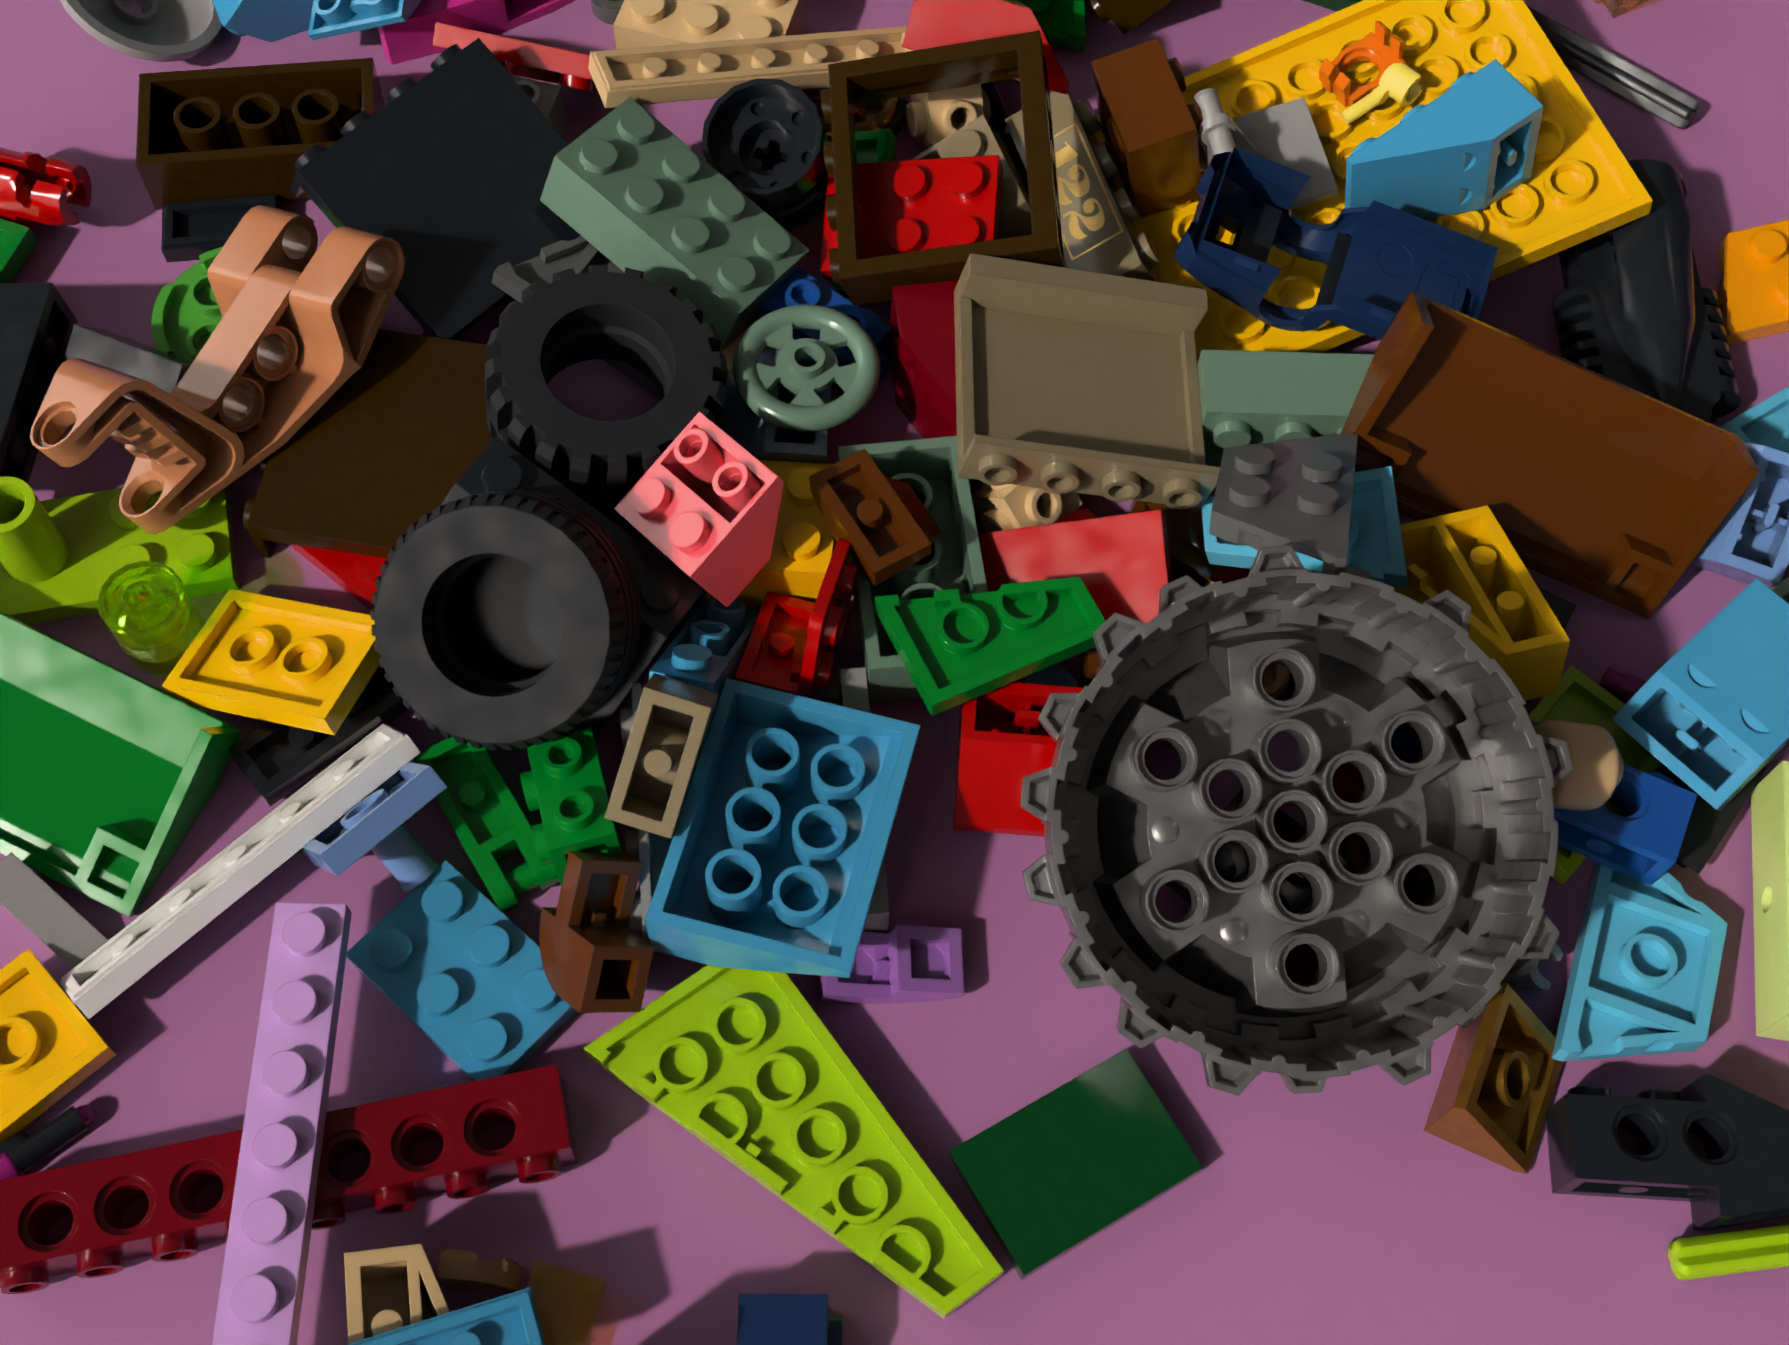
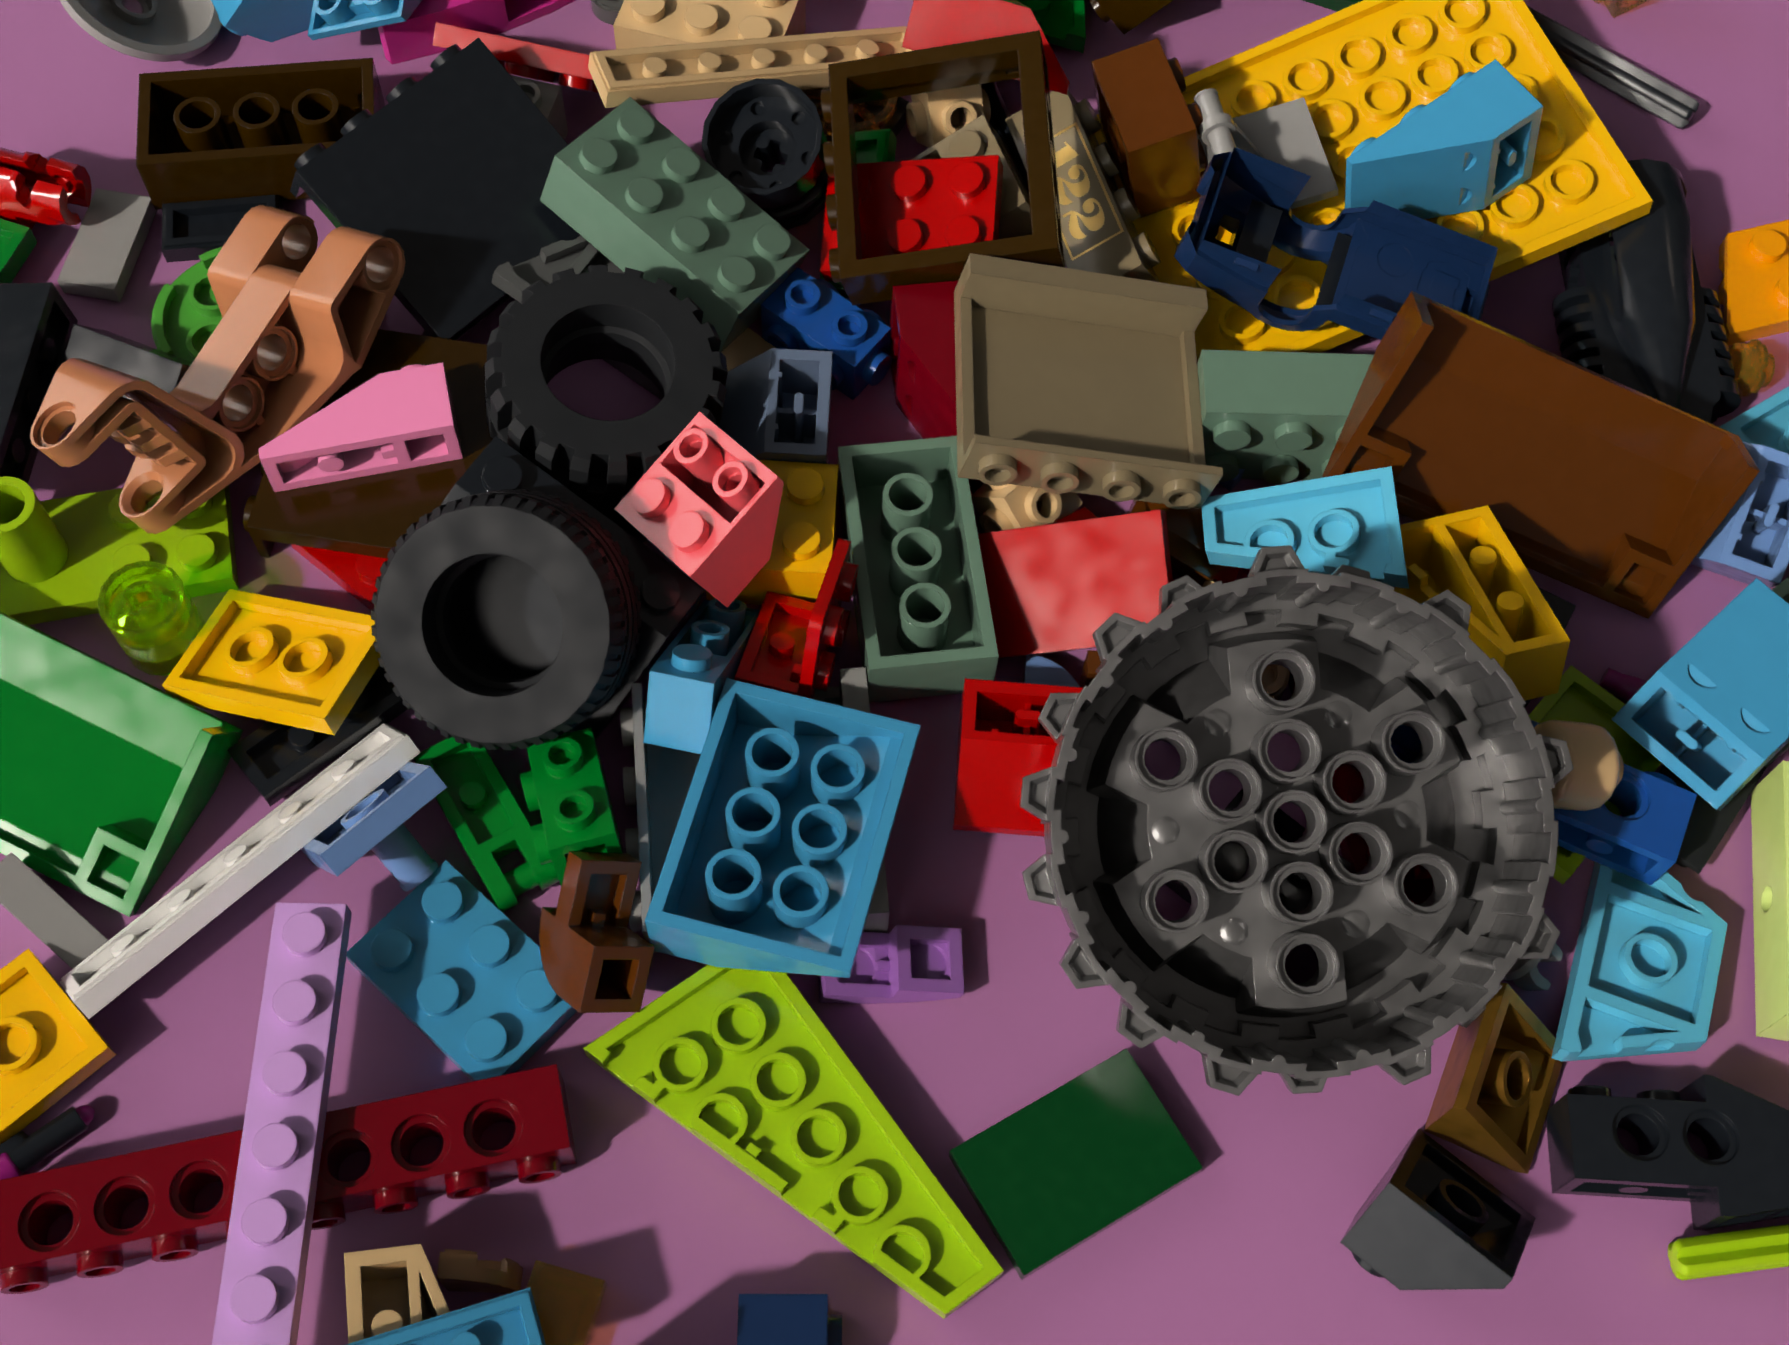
(107, 245): none -> light grey tile
(377, 428): none -> bright pink slope
(661, 755): dark tan brick -> none
(806, 410): sand green plate -> none
(876, 514): reddish brown slope -> none
(985, 640): green wing -> none
(1289, 496): dark grey wing -> none
(1372, 49): orange piece -> none
(1397, 82): light yellow hand -> none
(1438, 1224): none -> black slope
(1752, 366): none -> clear yellow plate

